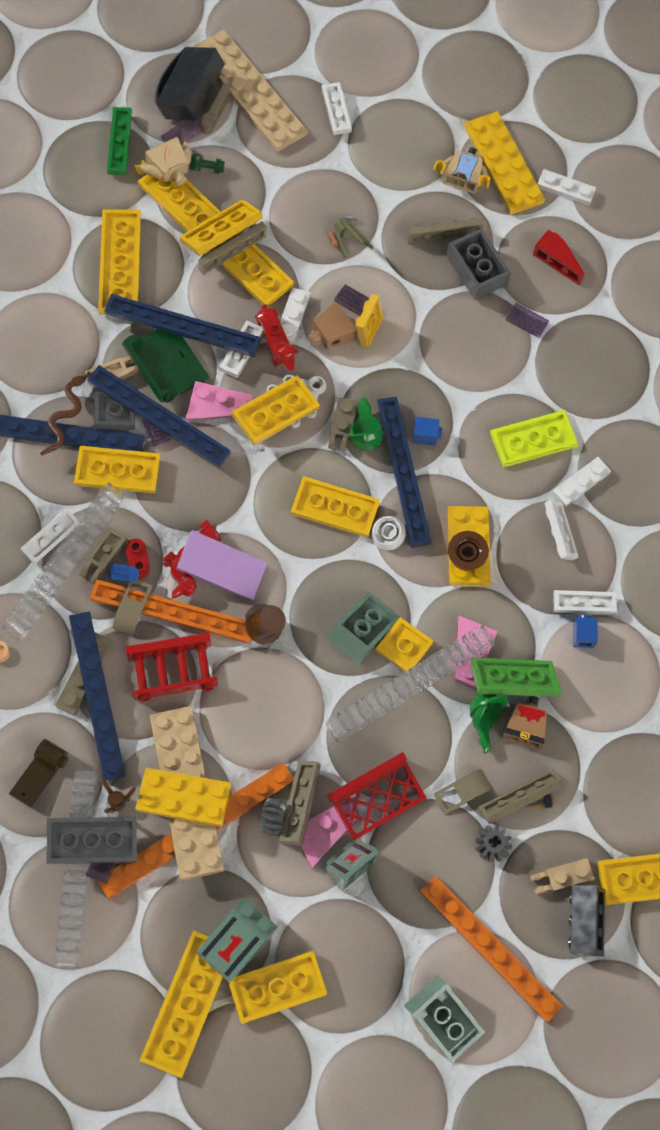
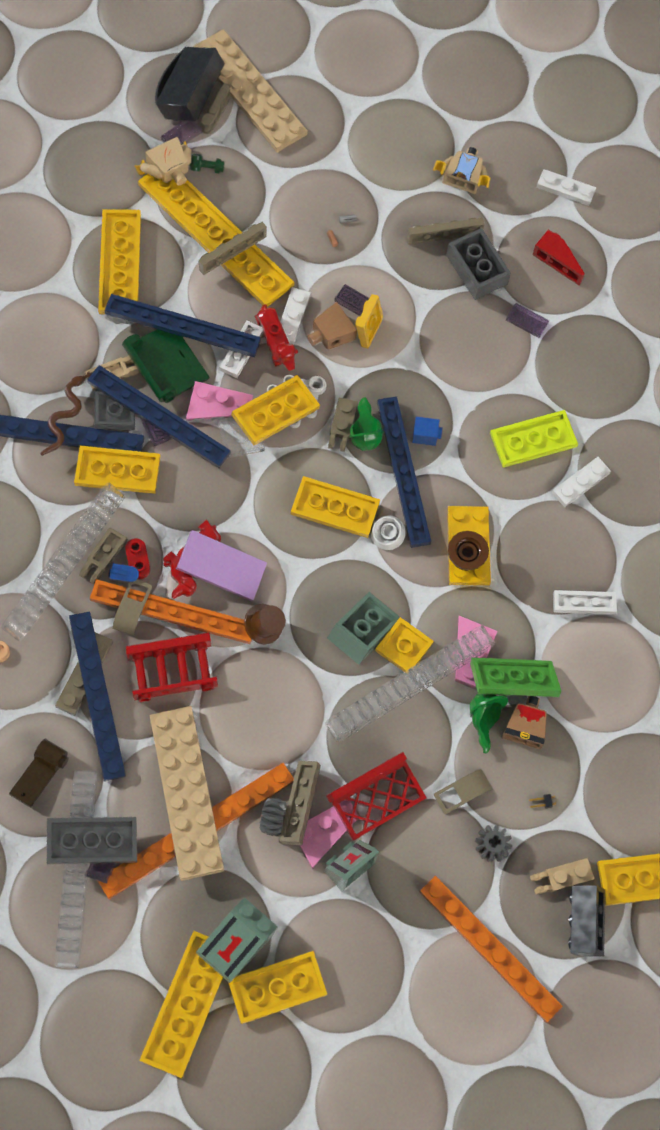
(49, 536): white plate -> none
(116, 799): reddish brown plant -> none
(119, 141): green plate -> none
(183, 797): yellow plate -> none
(221, 227): yellow plate -> none
(336, 108): white plate -> none
(345, 229): olive plant -> none
(444, 1018): sand green slope -> none
(504, 163): yellow plate -> none
(521, 796): dark tan plate -> none
(561, 530): white plate -> none
(585, 631): blue brick -> none

